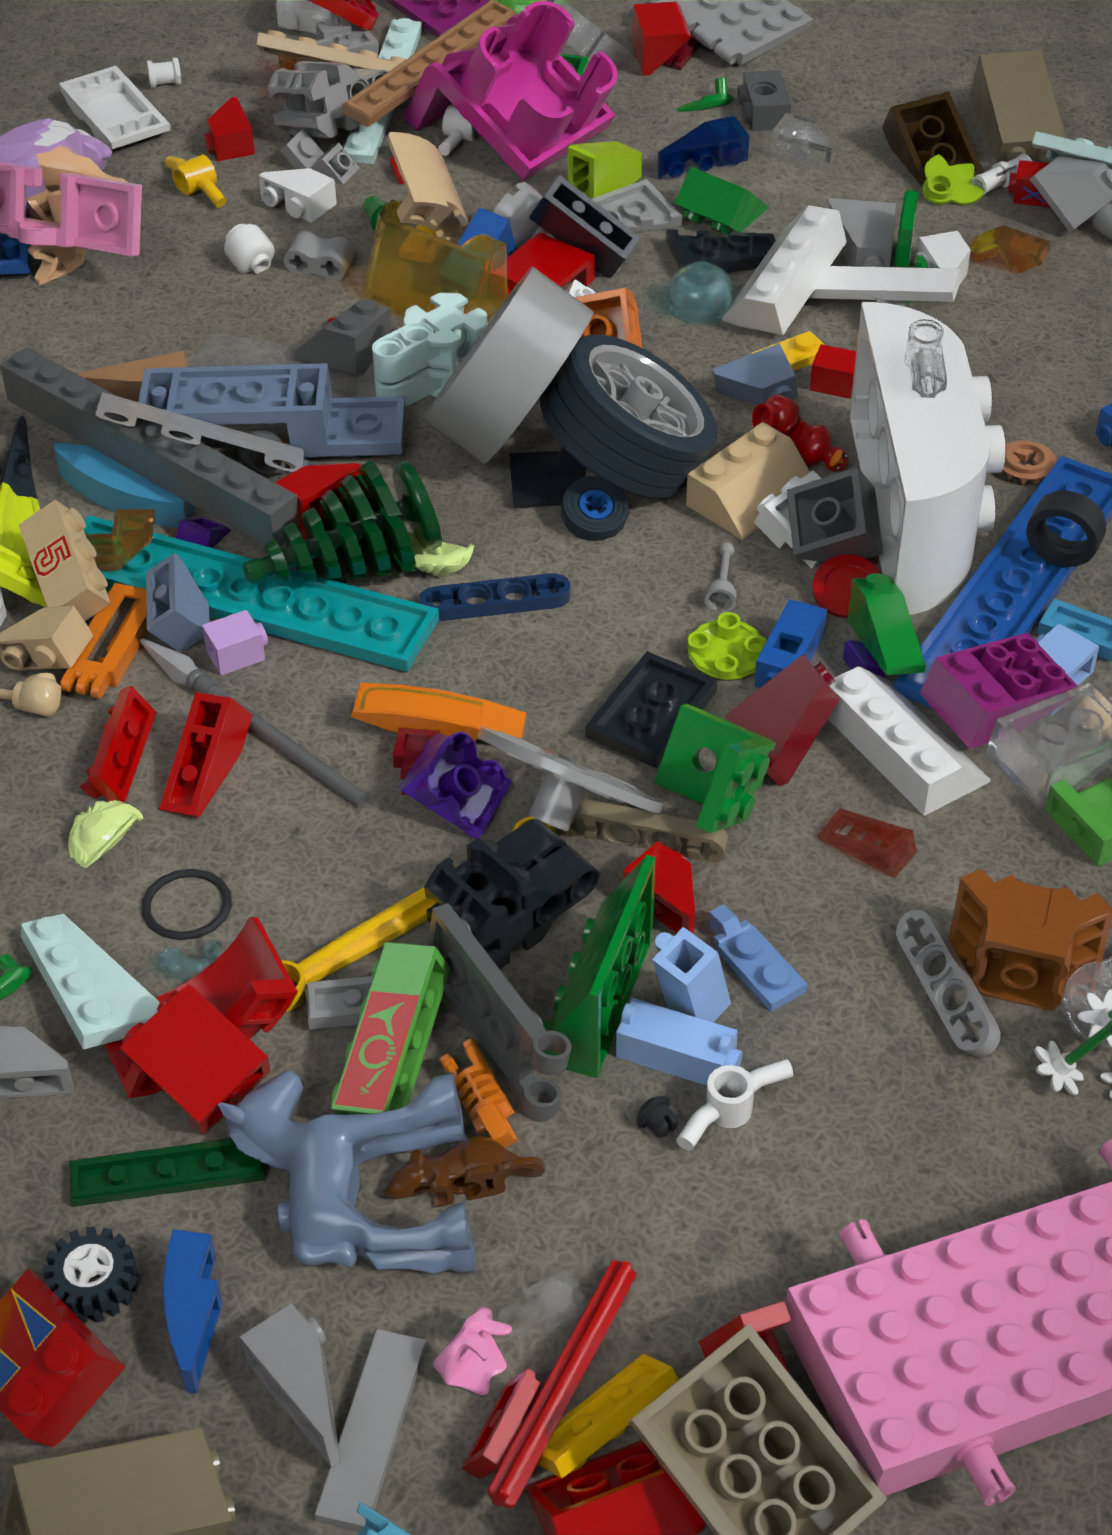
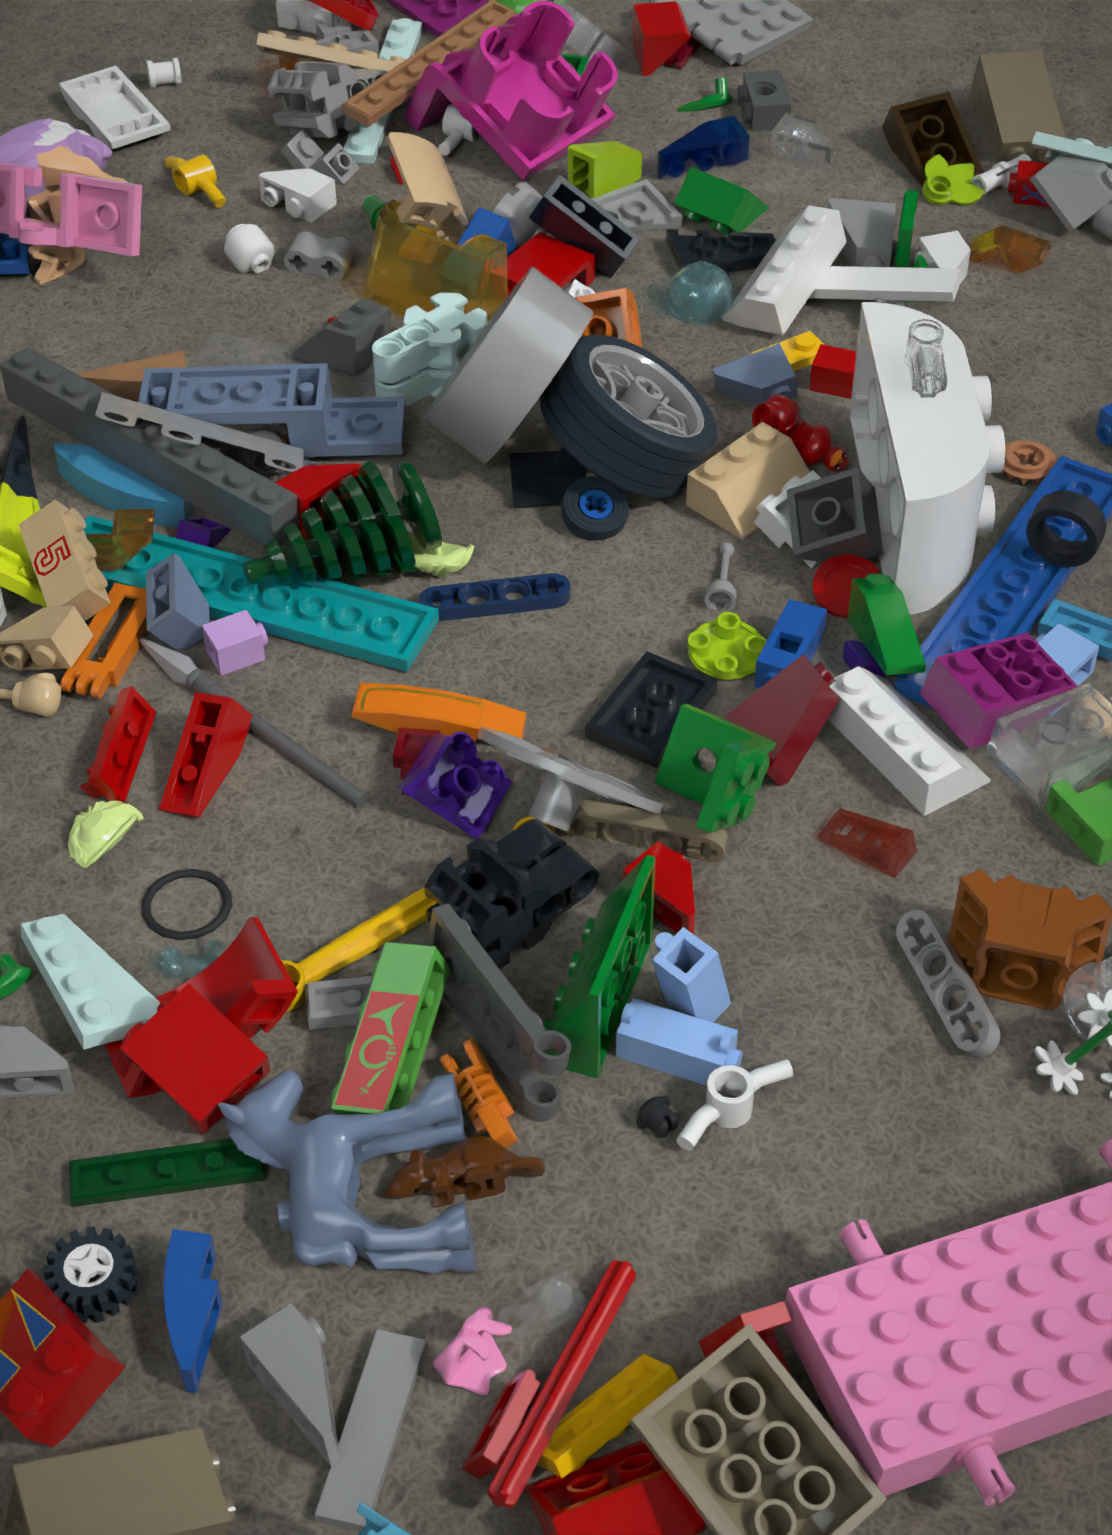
(229, 132): red slope -> none
(755, 960): medium blue hinge -> none

